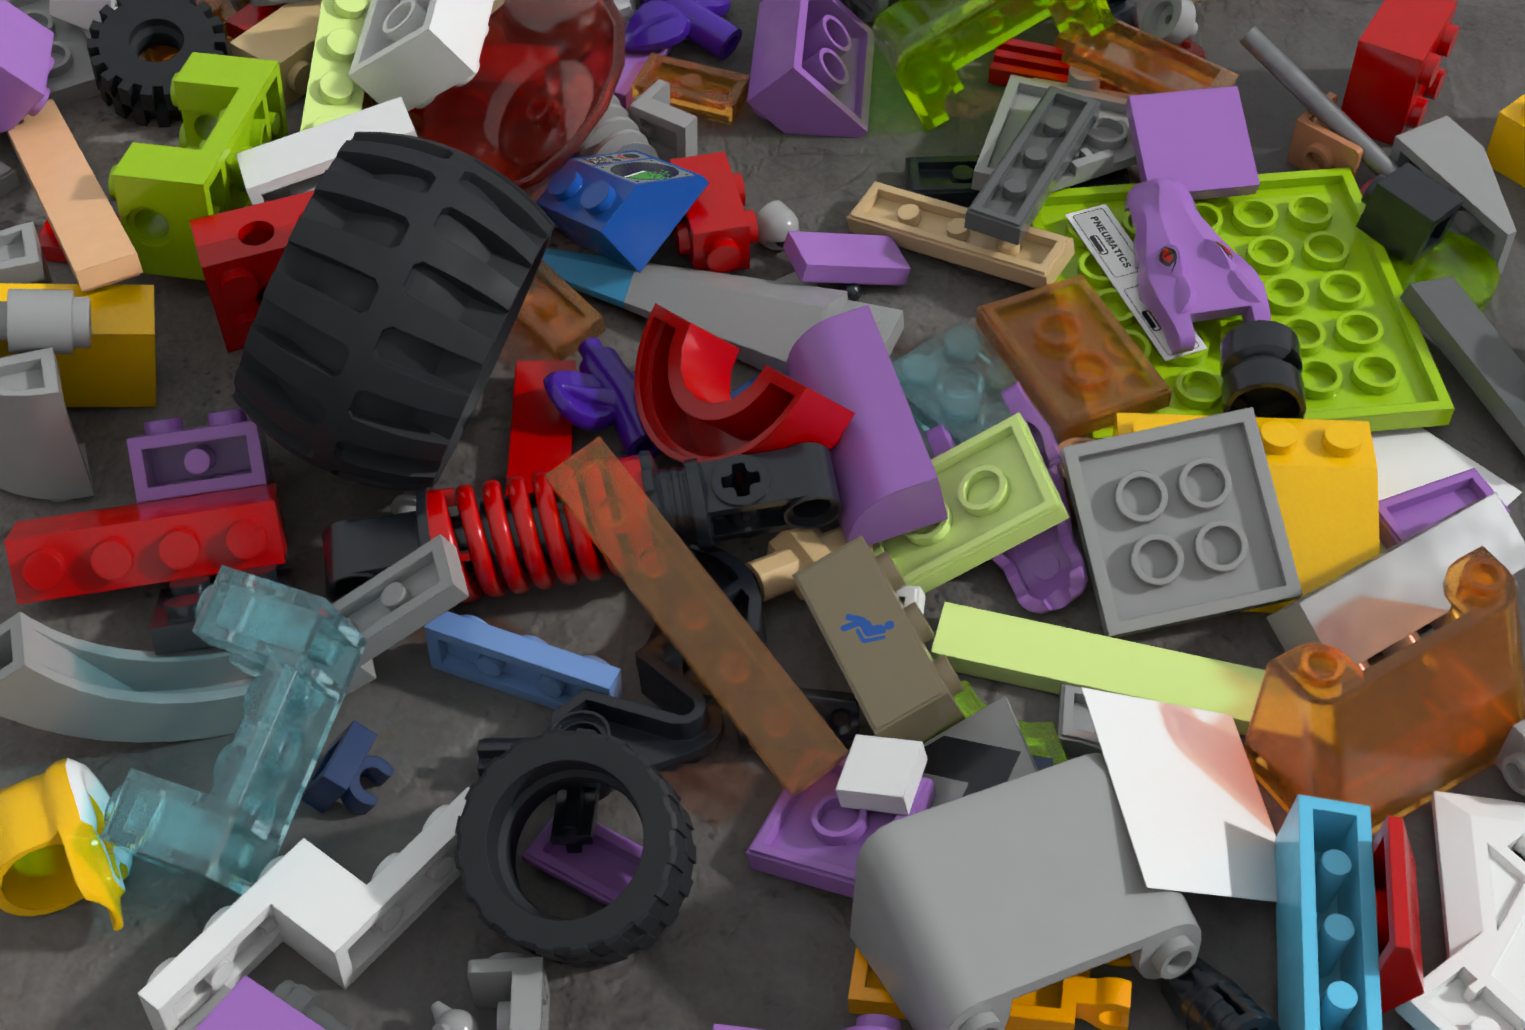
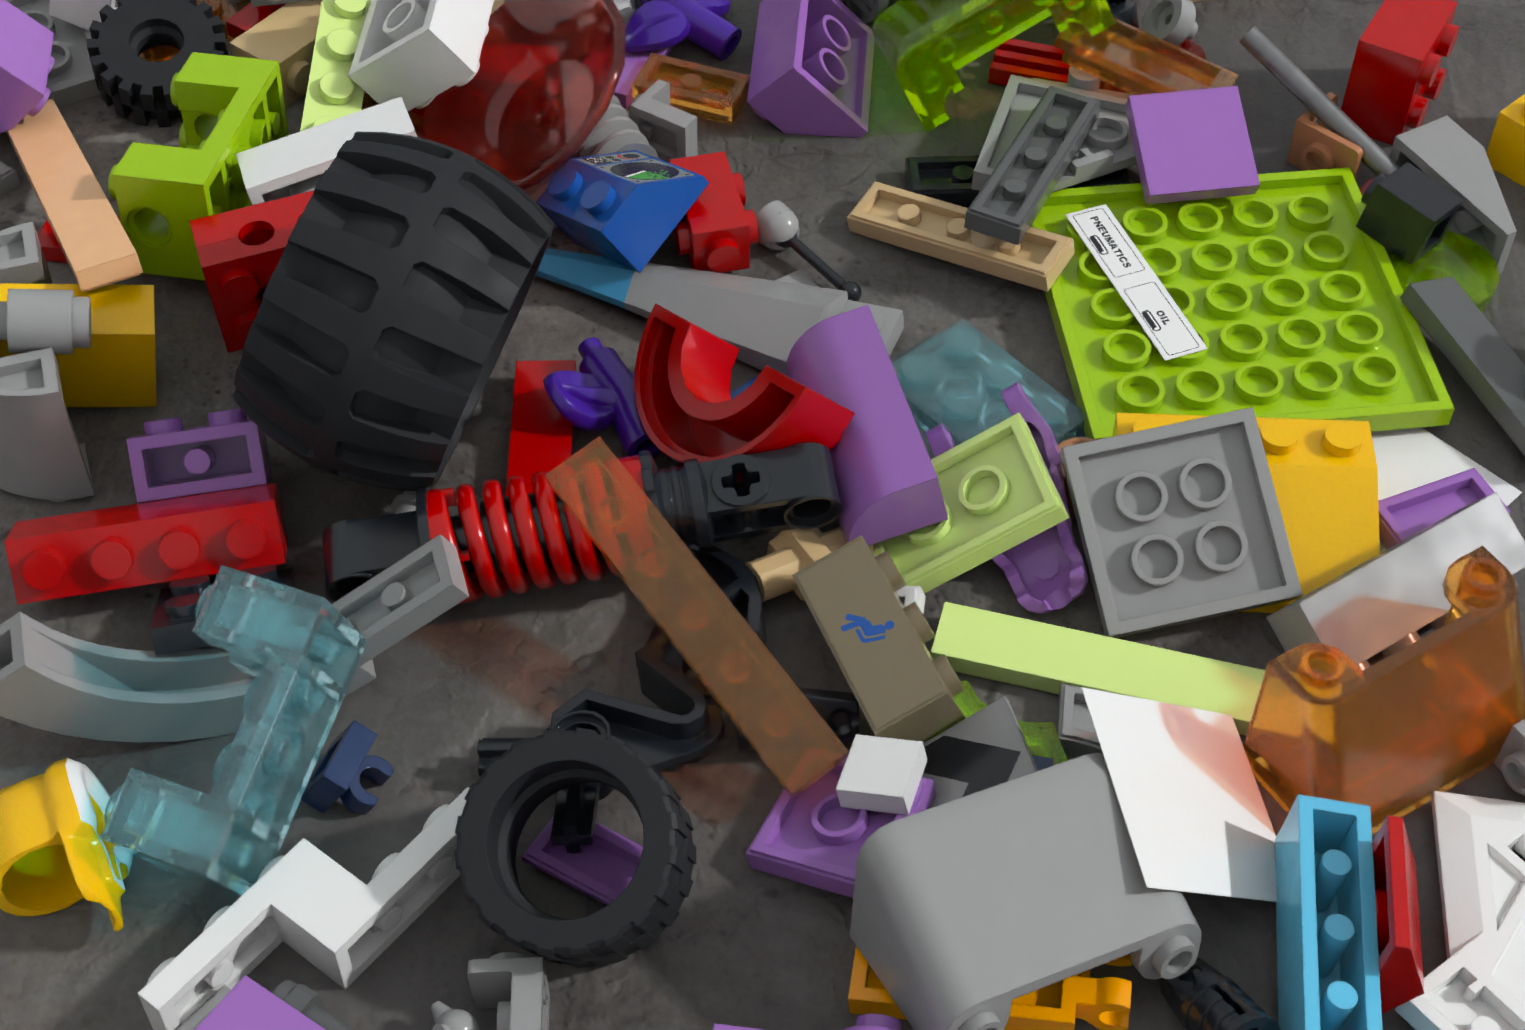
(515, 662): medium blue plate -> none
(558, 315): clear orange plate -> none
(846, 258): medium lavender tile -> none
(1072, 357): clear orange tile -> none
(1186, 266): medium lavender animal -> none
(1262, 370): black wheel -> none

